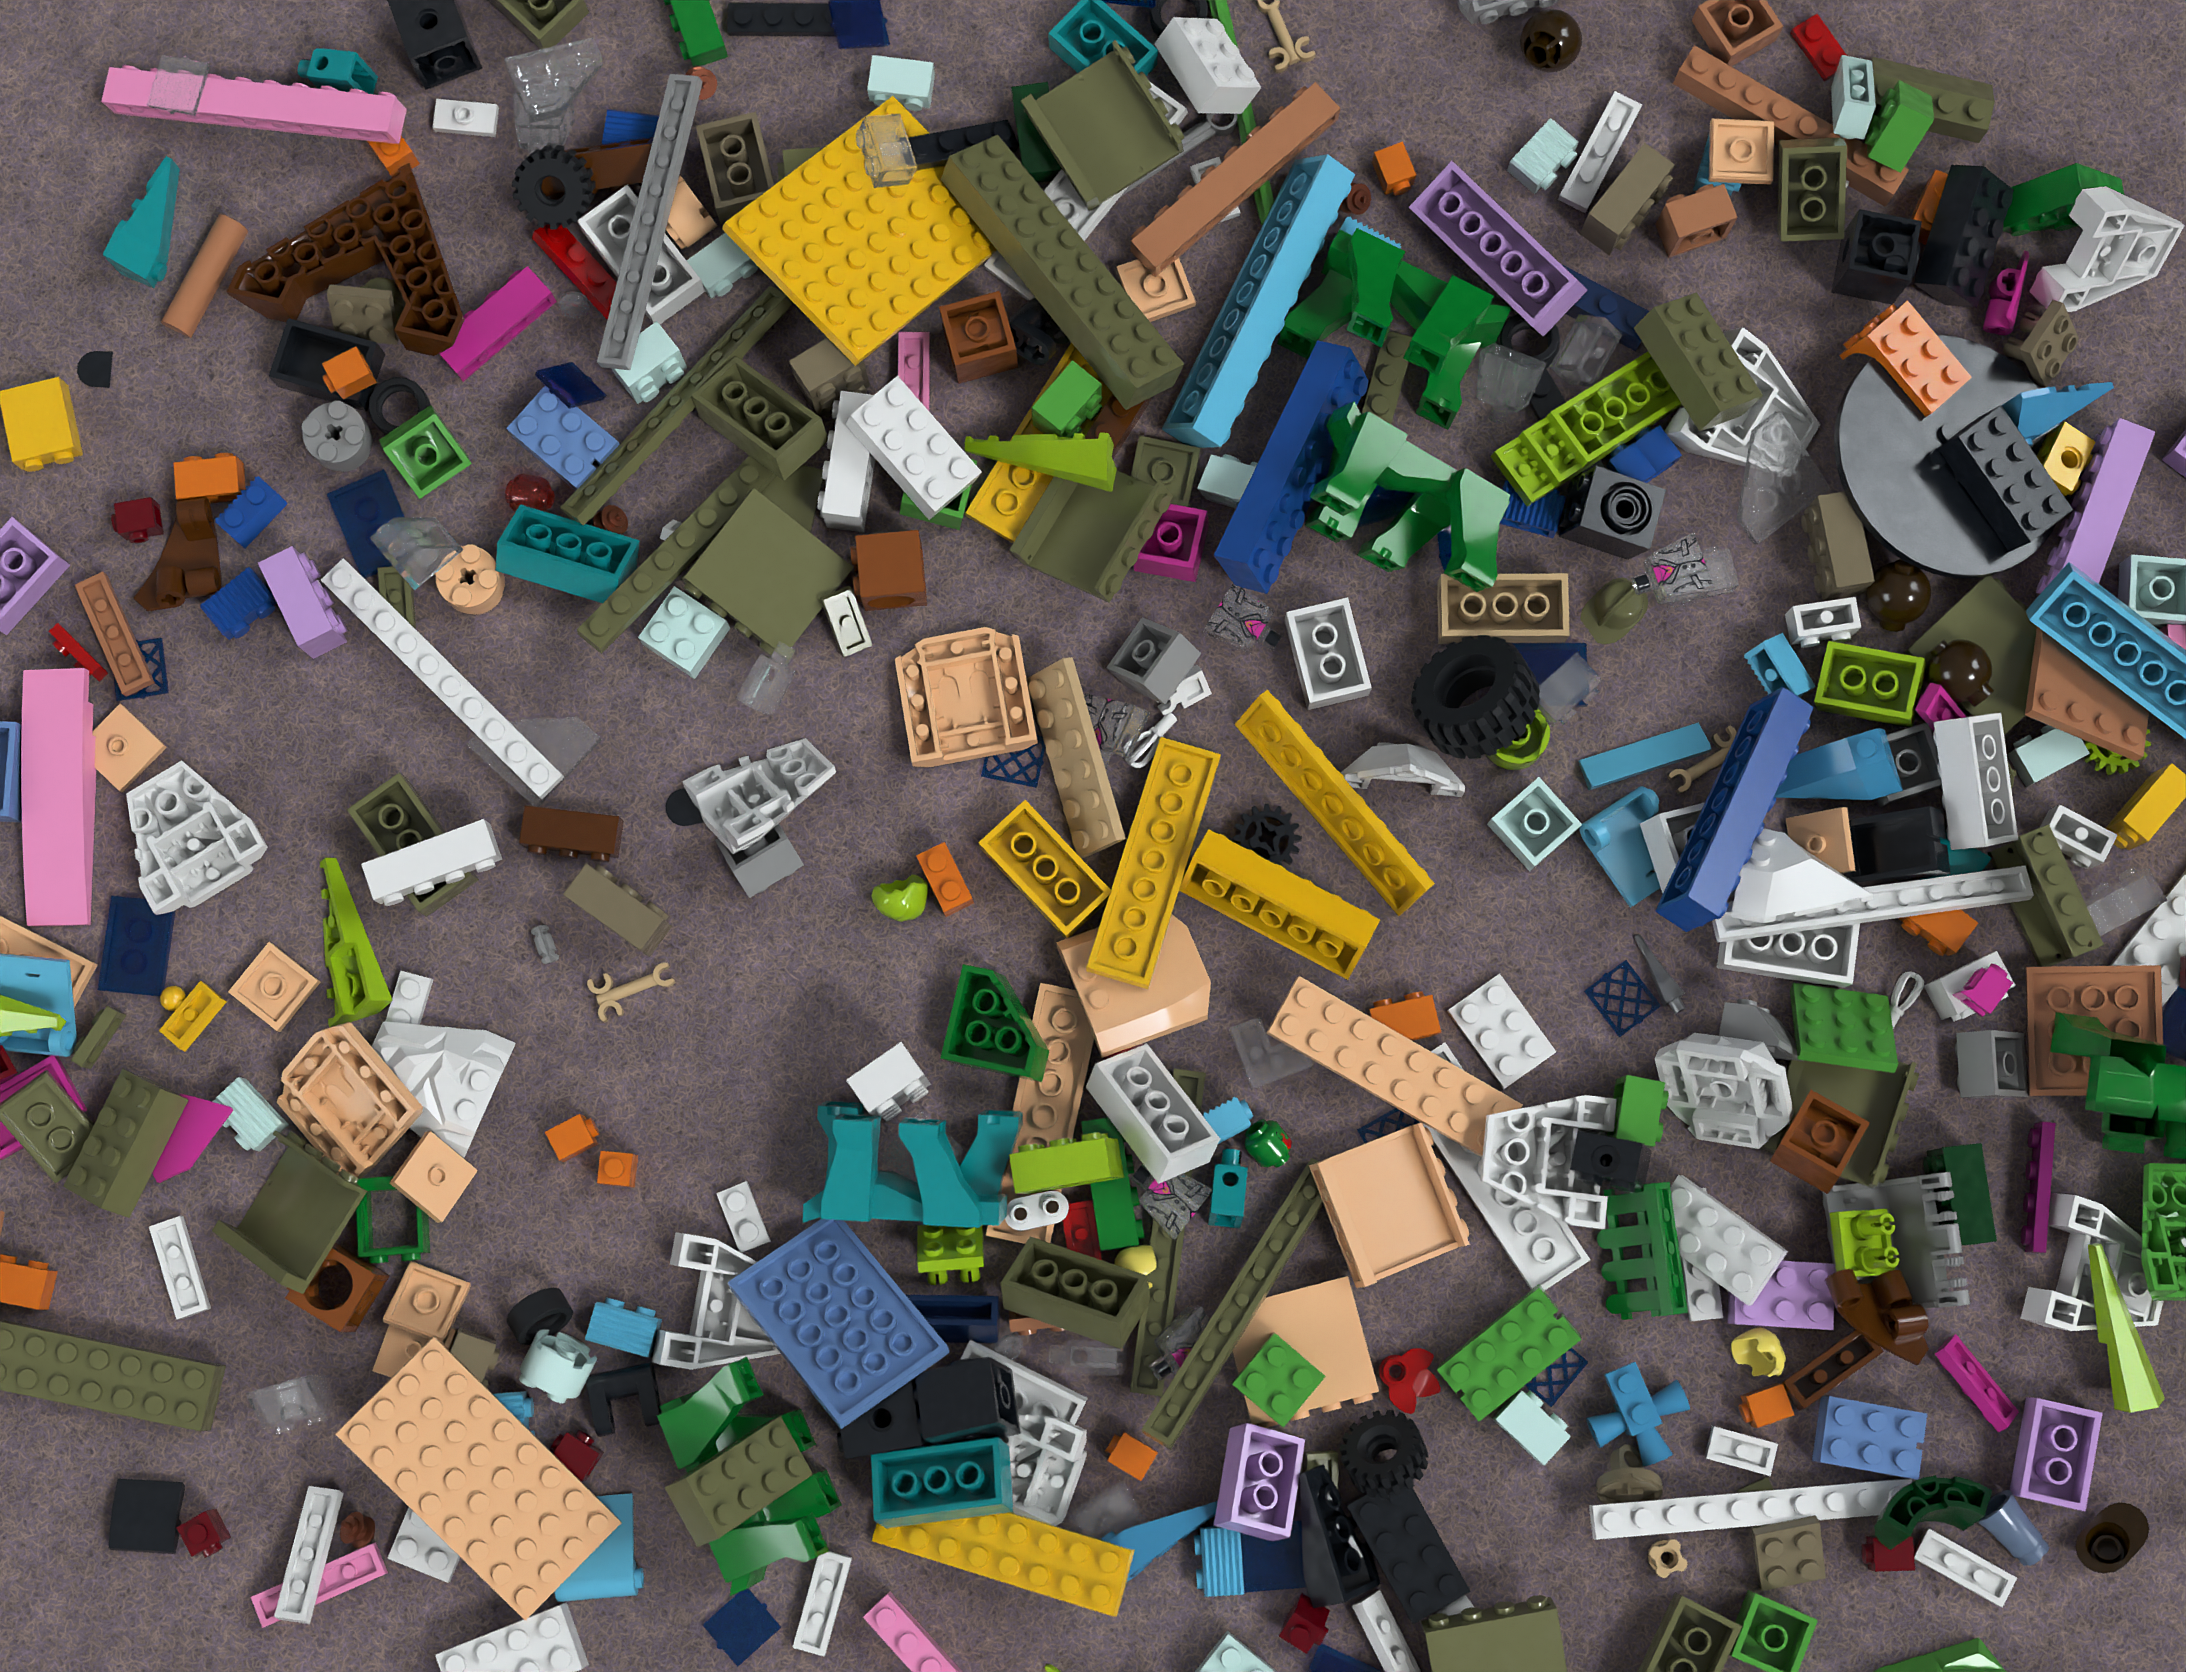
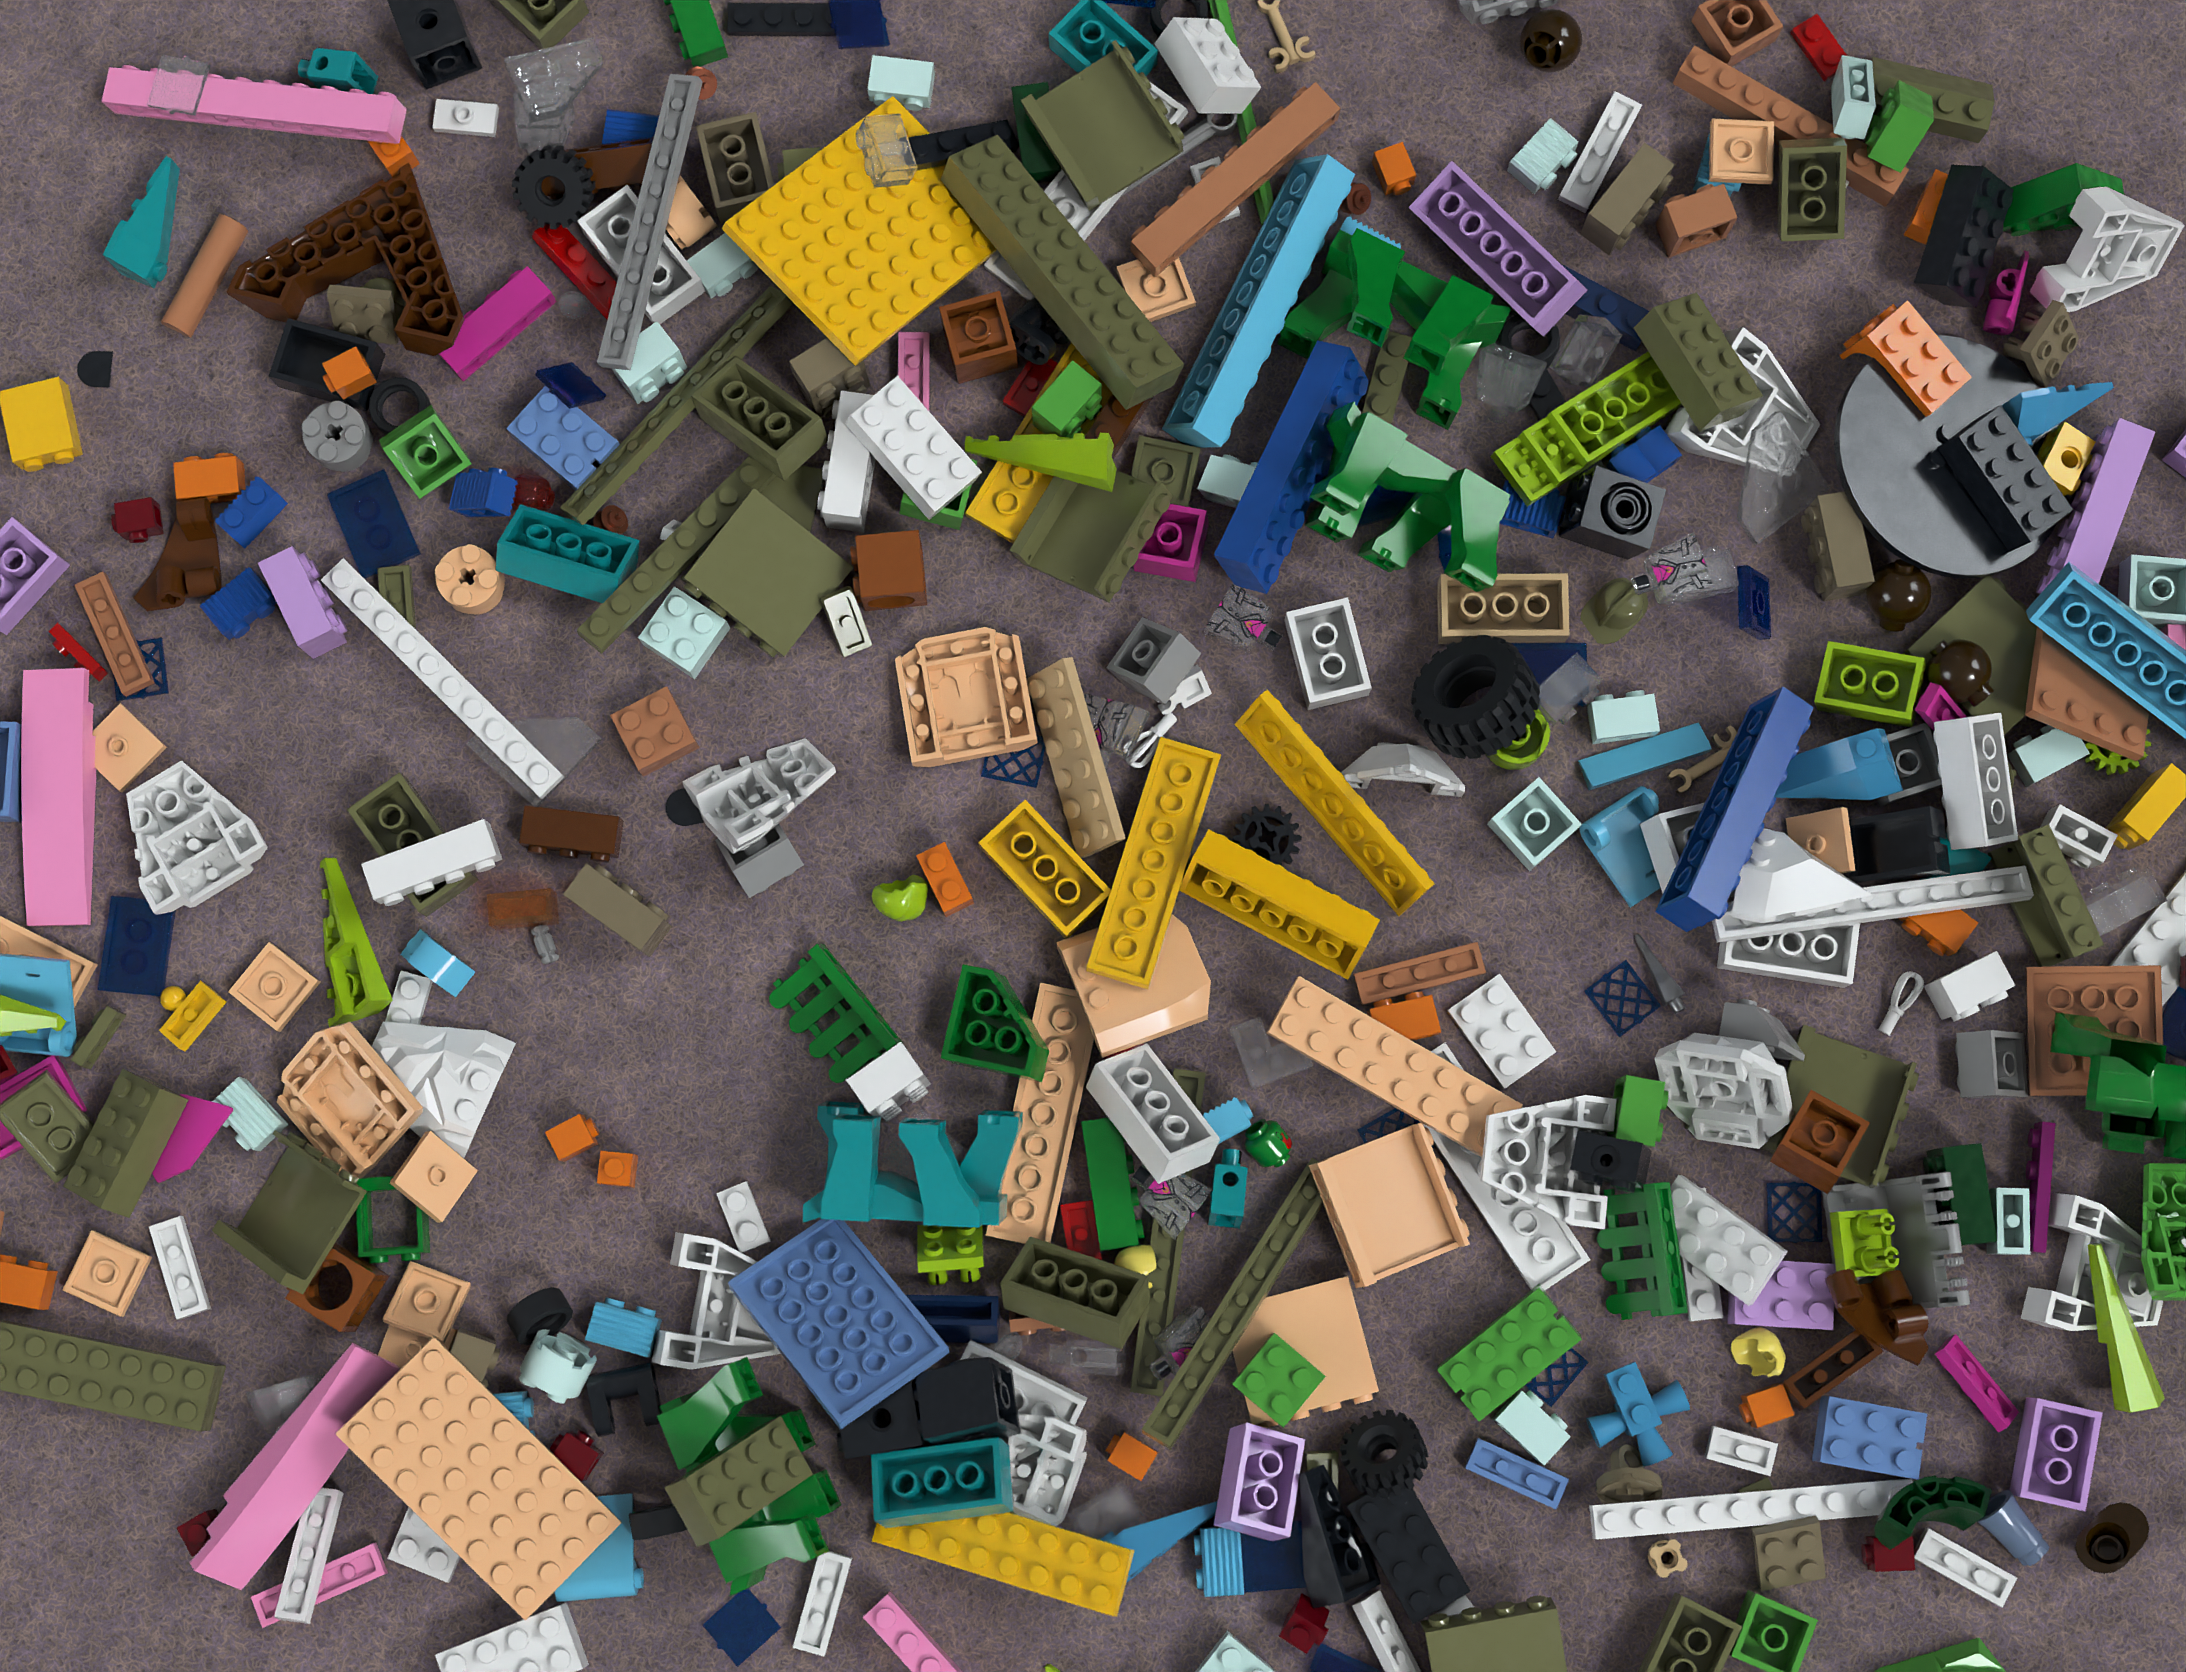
(107, 1273): none -> light nougat plate
(146, 1516): black slope -> none
(289, 1470): none -> bright pink slope
(357, 1530): copper wheel -> none
(416, 547): clear slope -> none
(437, 963): none -> medium azure brick
(483, 493): none -> blue brick
(522, 909): none -> clear orange brick
(607, 996): tan bar -> none
(654, 731): none -> nougat brick
(656, 1522): none -> black tyre
(758, 690): clear torso -> none
(831, 997): none -> green fence
(1028, 386): none -> red plate
(1036, 1210): white plate -> none
(1066, 1163): lime brick -> none
(1413, 1380): red plate -> none
(1419, 973): none -> nougat plate
(1516, 1473): none -> medium blue plate
(1623, 717): none -> light aqua brick
(1754, 602): none -> clear blue tile
(1779, 666): medium azure brick -> none
(1794, 1238): none -> window
(1823, 621): white brick -> none
(1843, 1027): bright green plate -> none
(1877, 257): black brick -> none
(1985, 989): dark pink window -> none
(2011, 1221): none -> light aqua brick

